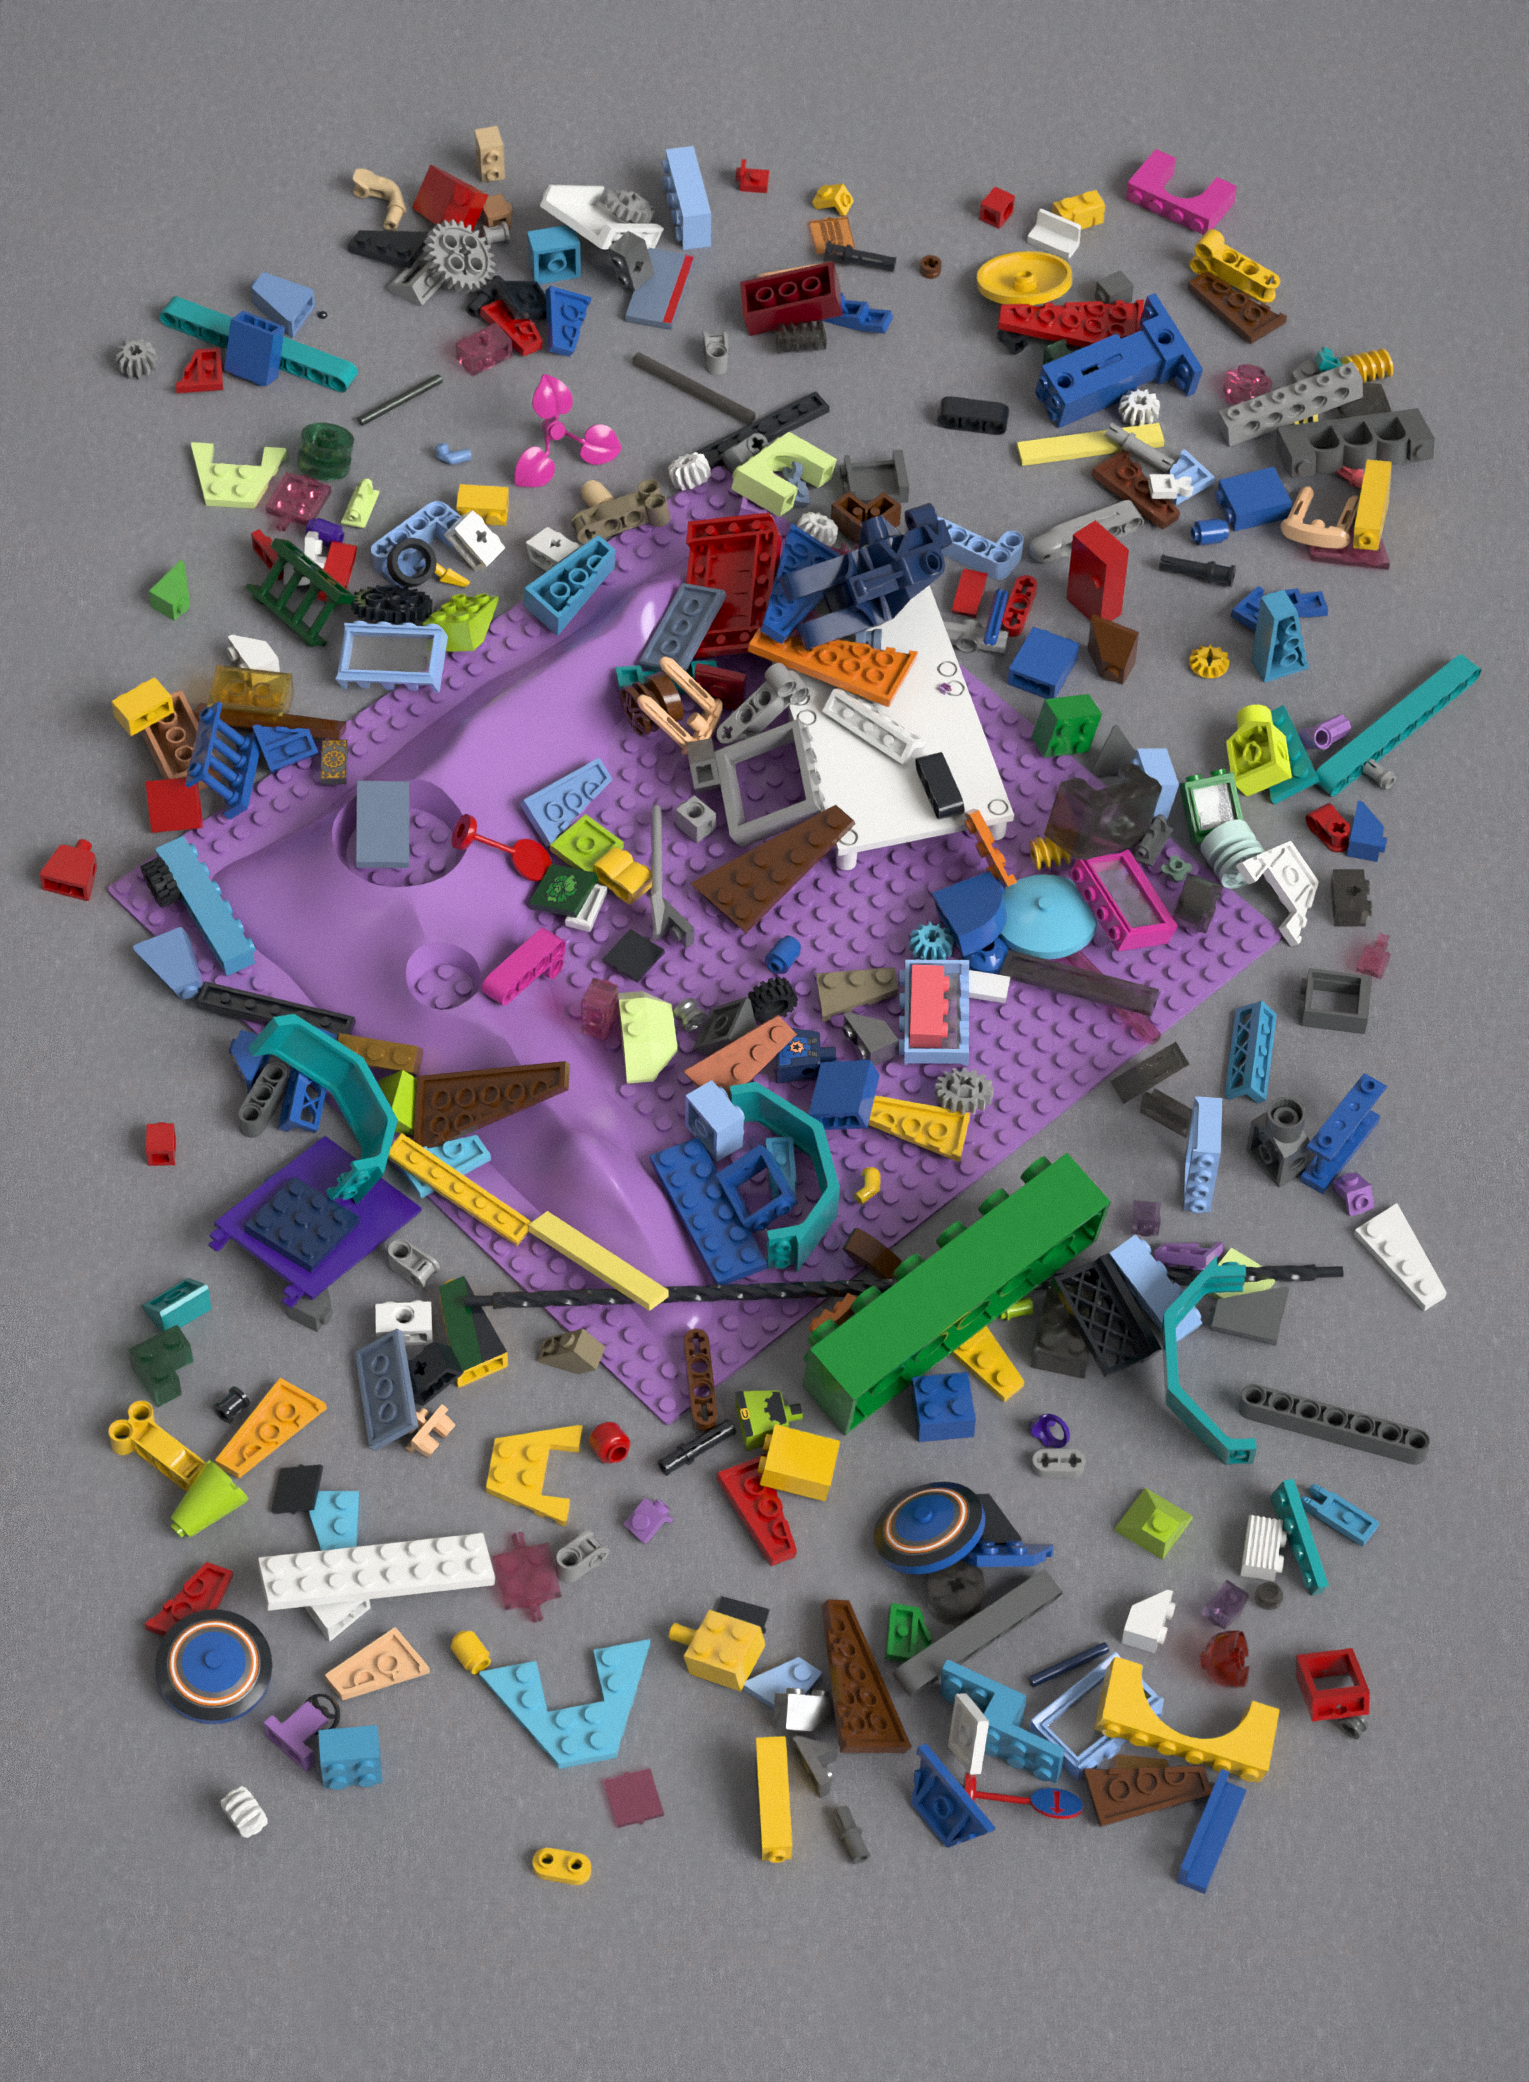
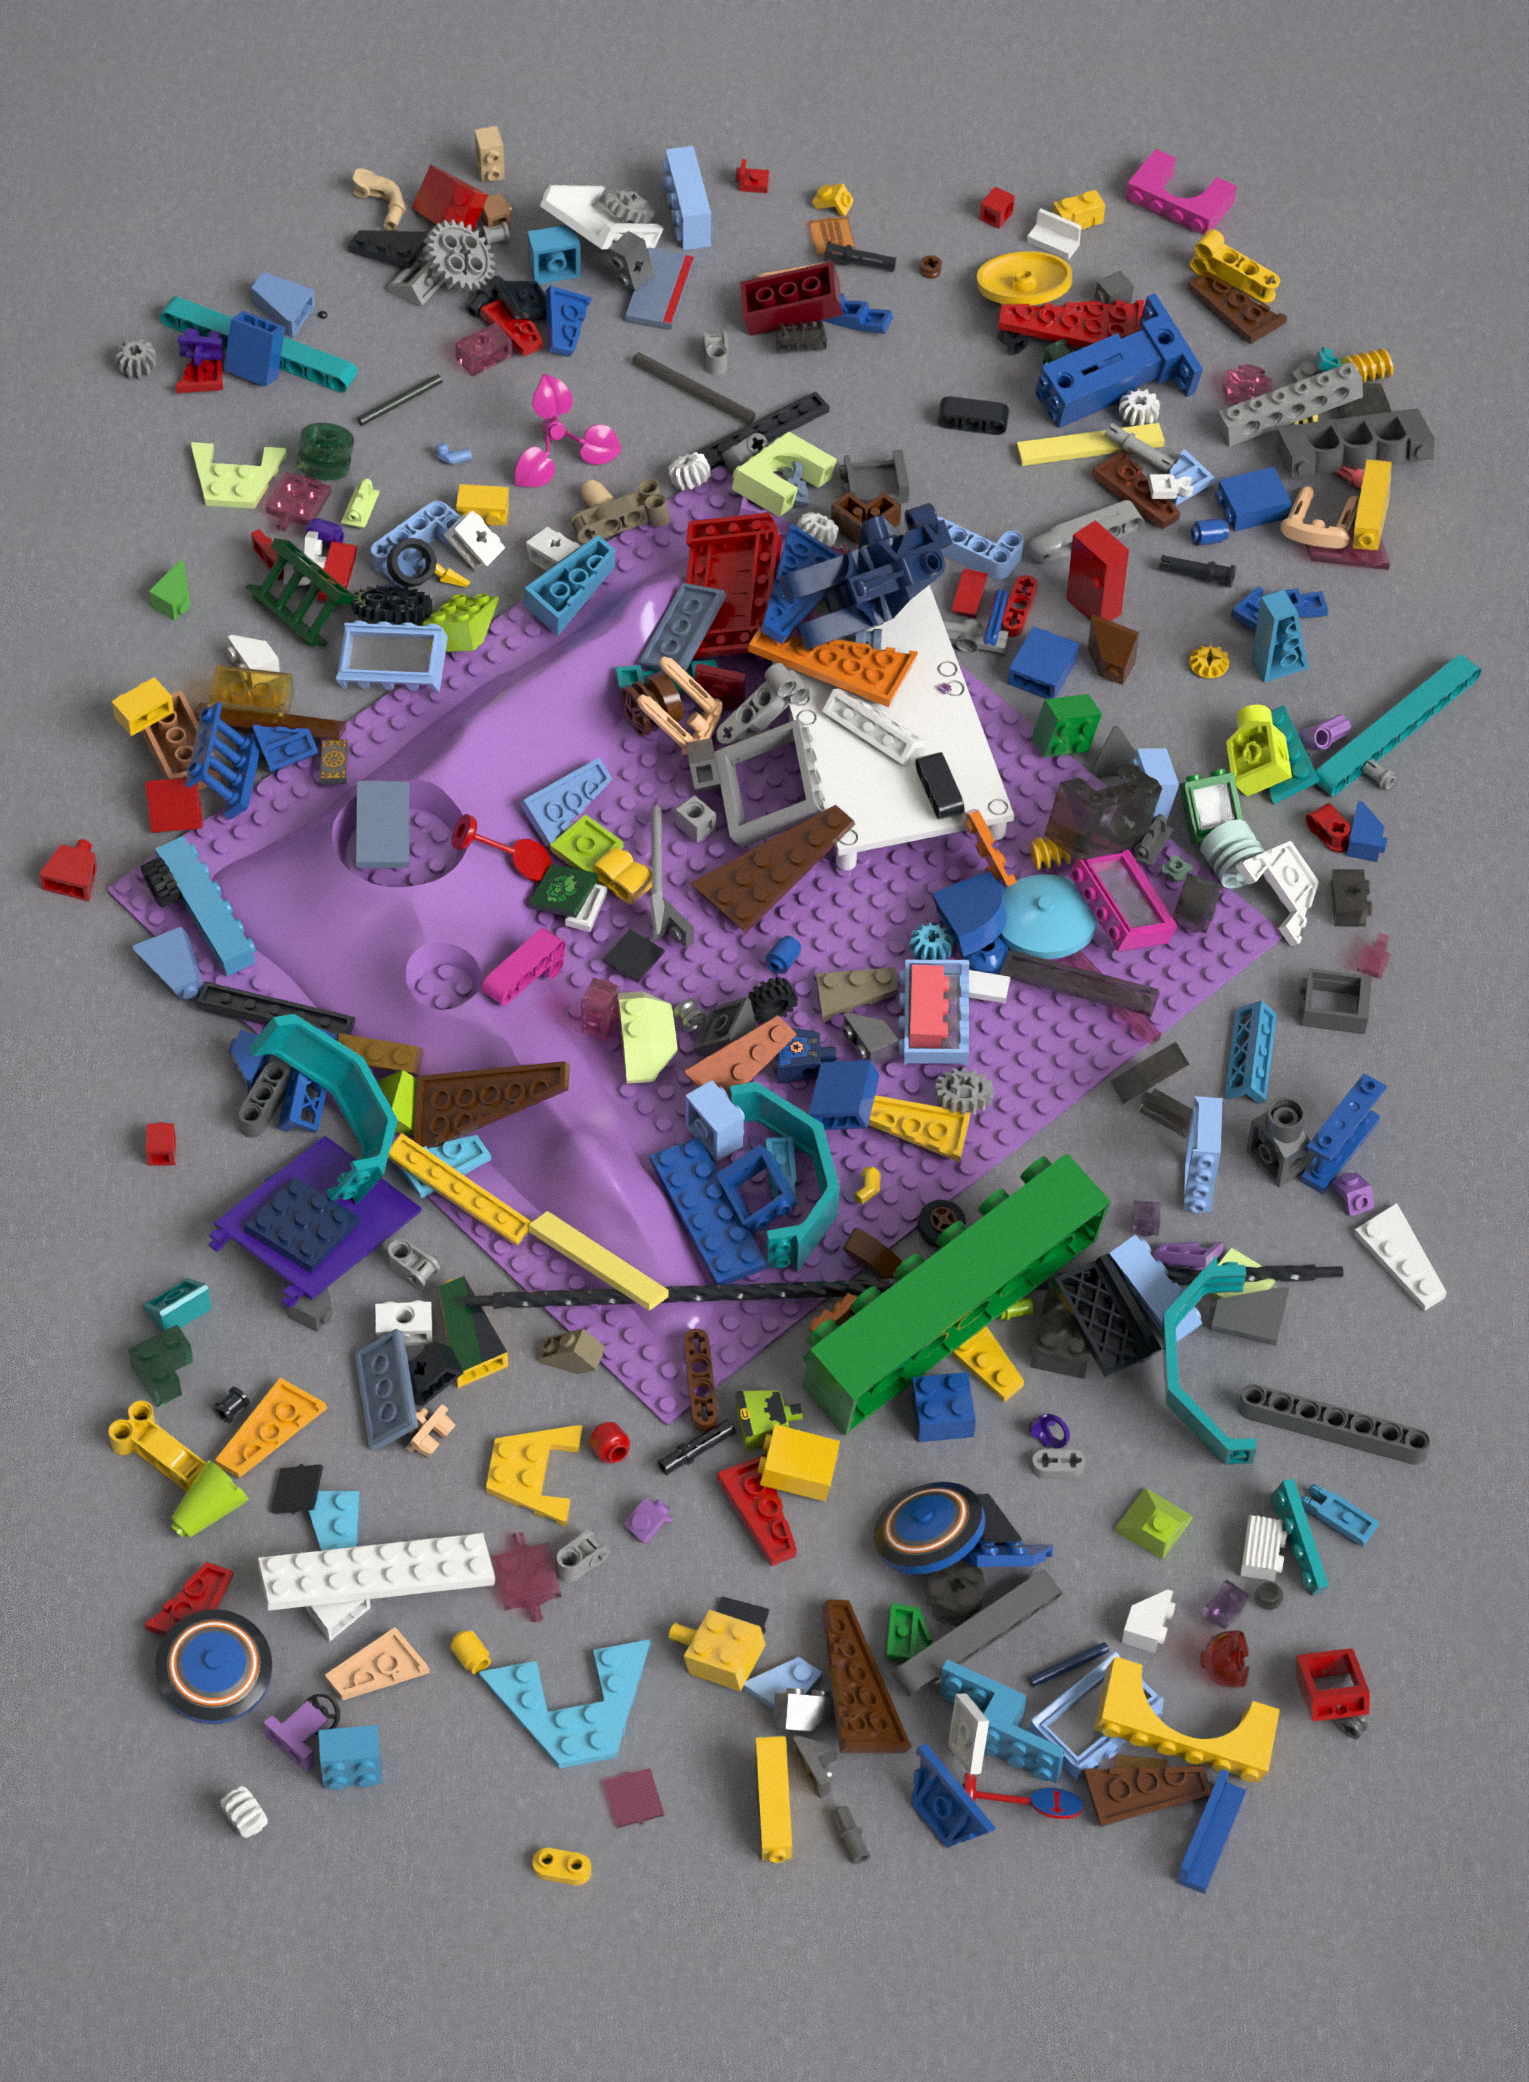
(200, 348): none -> dark purple hips
(934, 1216): none -> black wheel

